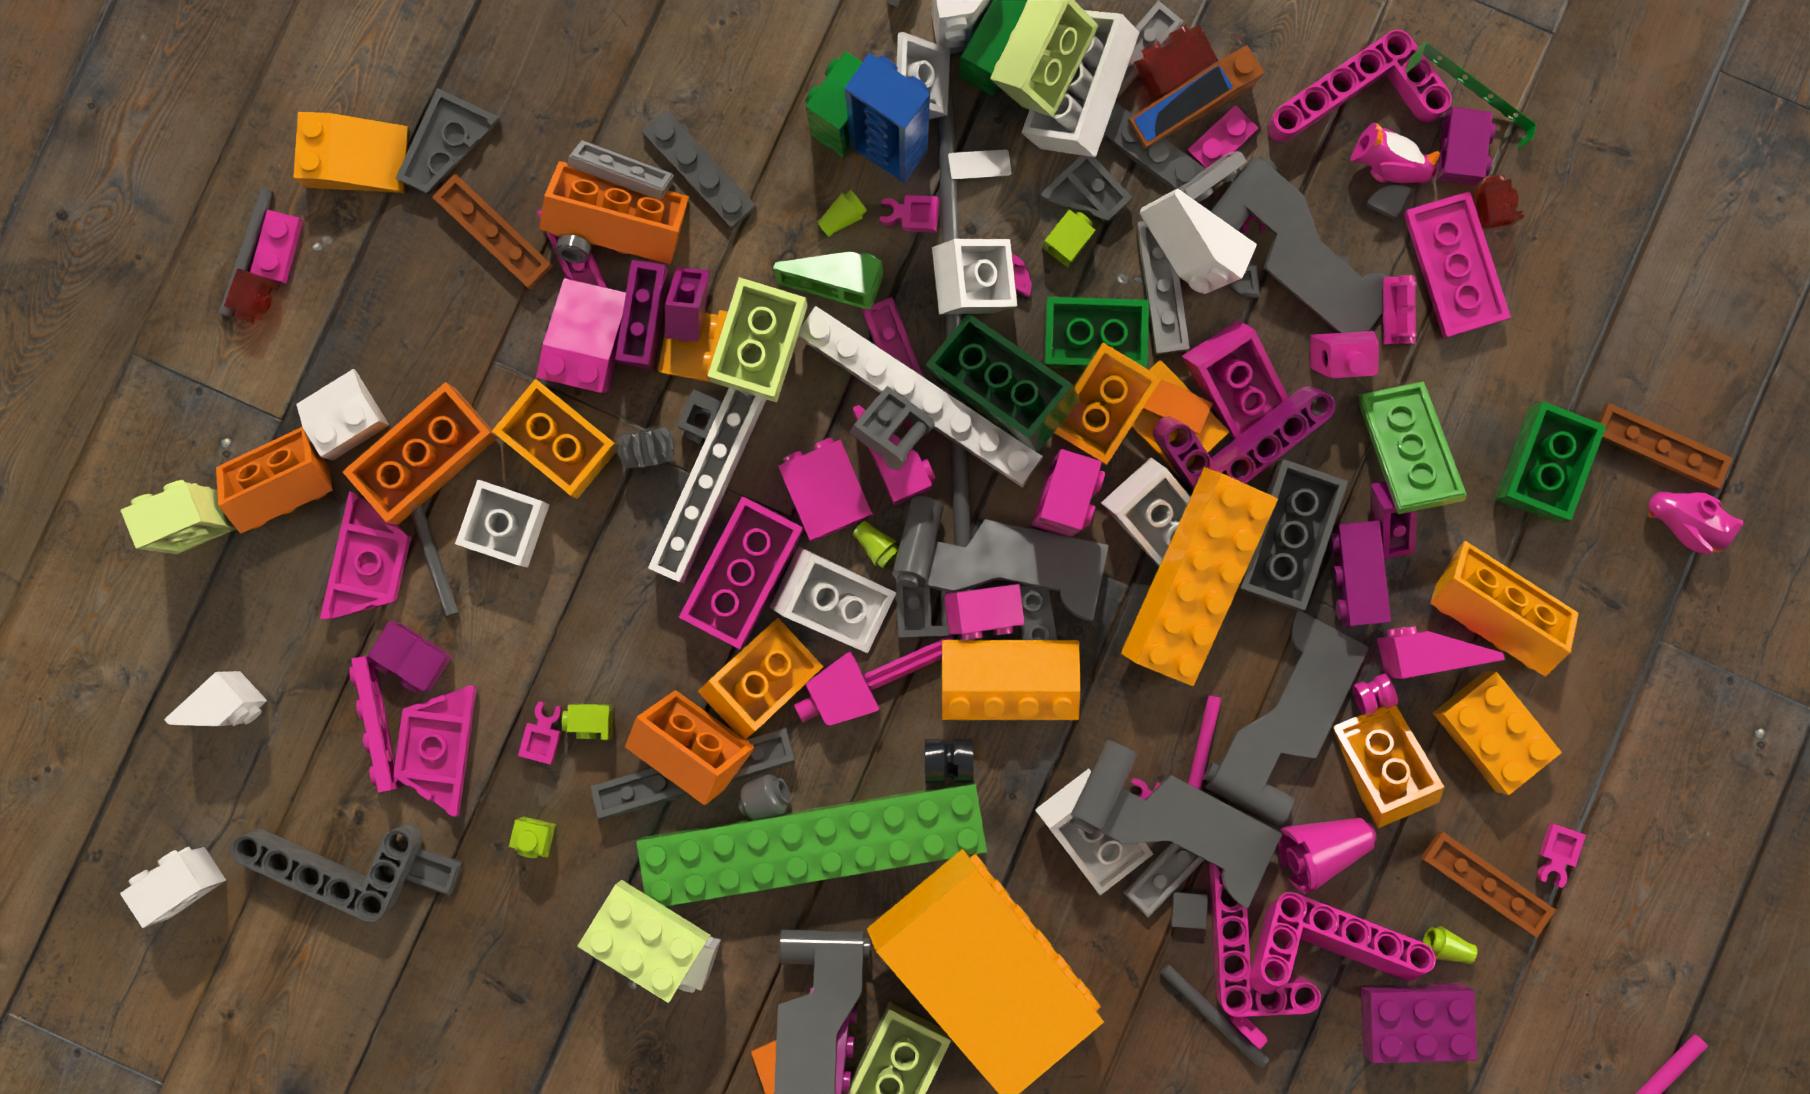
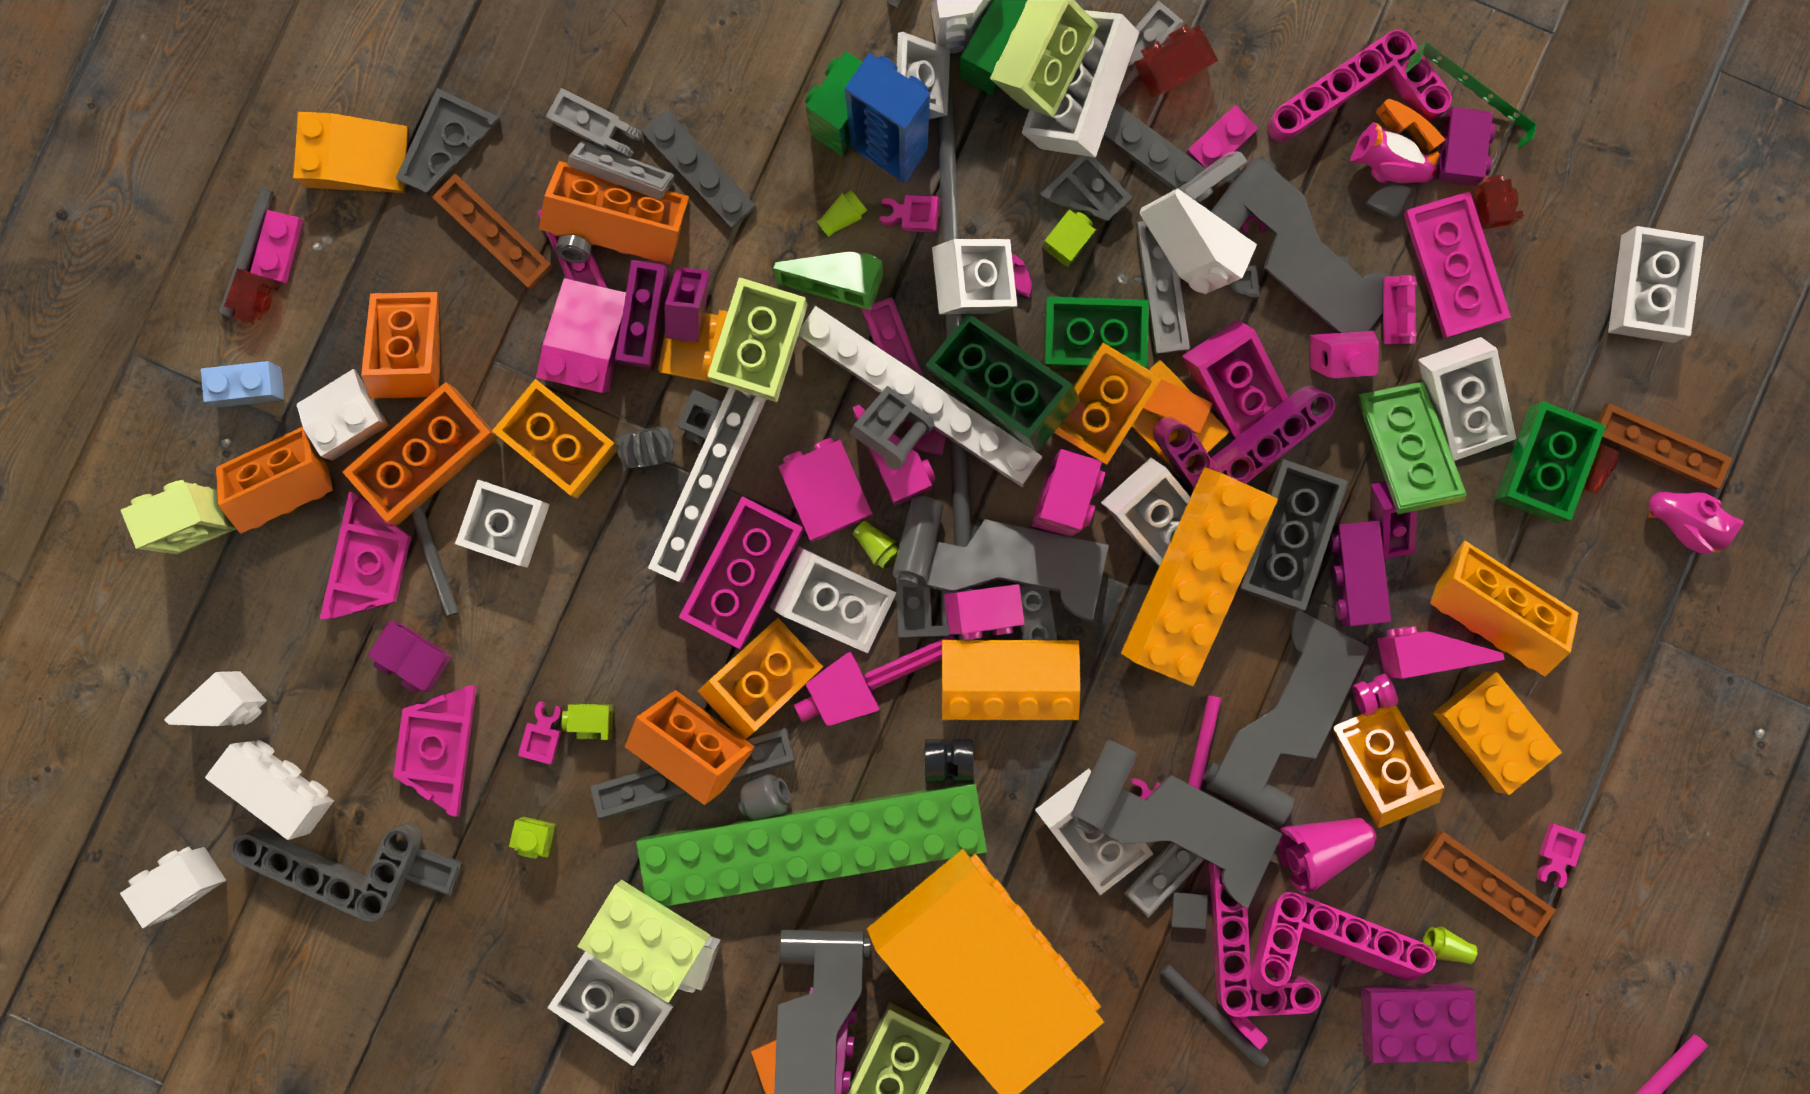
(242, 384): none -> light blue brick
(270, 788): none -> white brick
(377, 736): dark pink plate -> none
(402, 345): none -> orange slope
(591, 122): none -> light grey hinge
(610, 1008): none -> white slope
(931, 443): none -> dark pink tile
(979, 164): white sticker -> none
(1197, 97): slope -> none
(1402, 118): none -> orange slope
(1469, 397): none -> white slope
(1602, 467): none -> clear red cone
(1656, 284): none -> white brick

